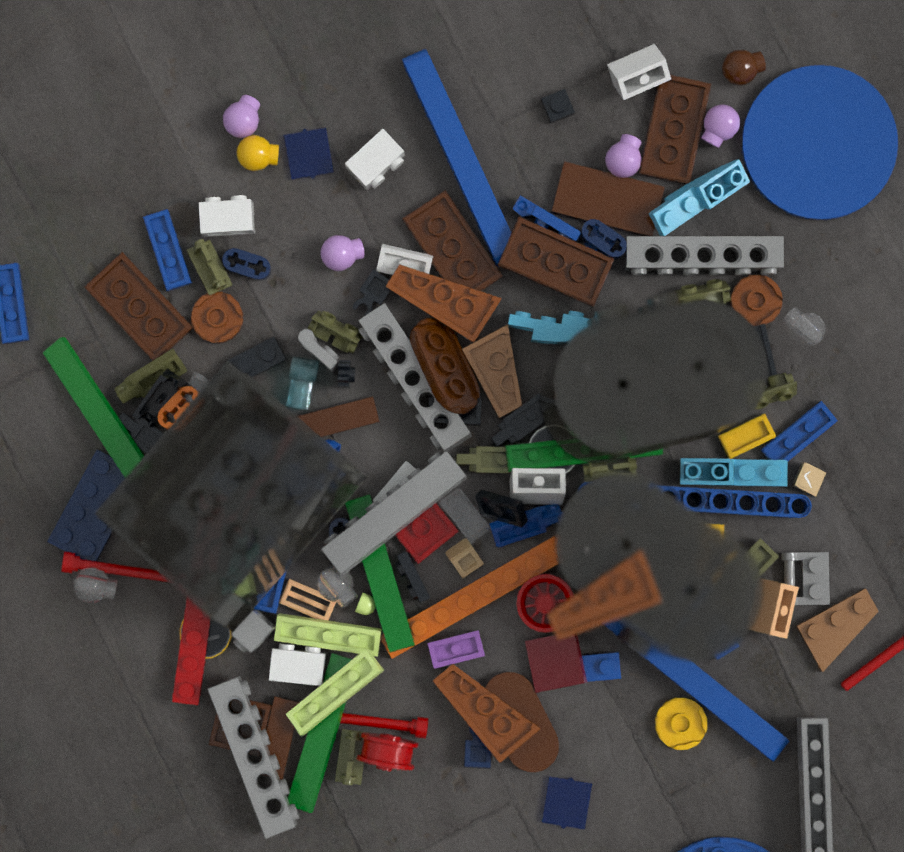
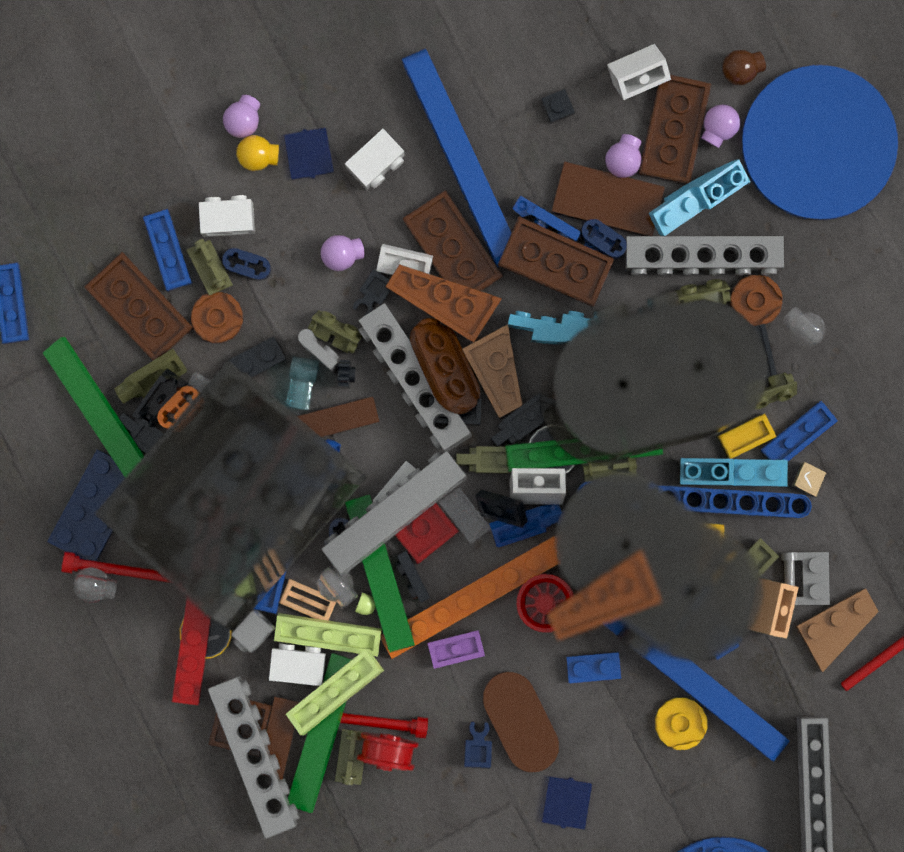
(464, 558): tan slope -> none
(490, 718): dark orange wing -> none
(555, 662): dark red tile -> none

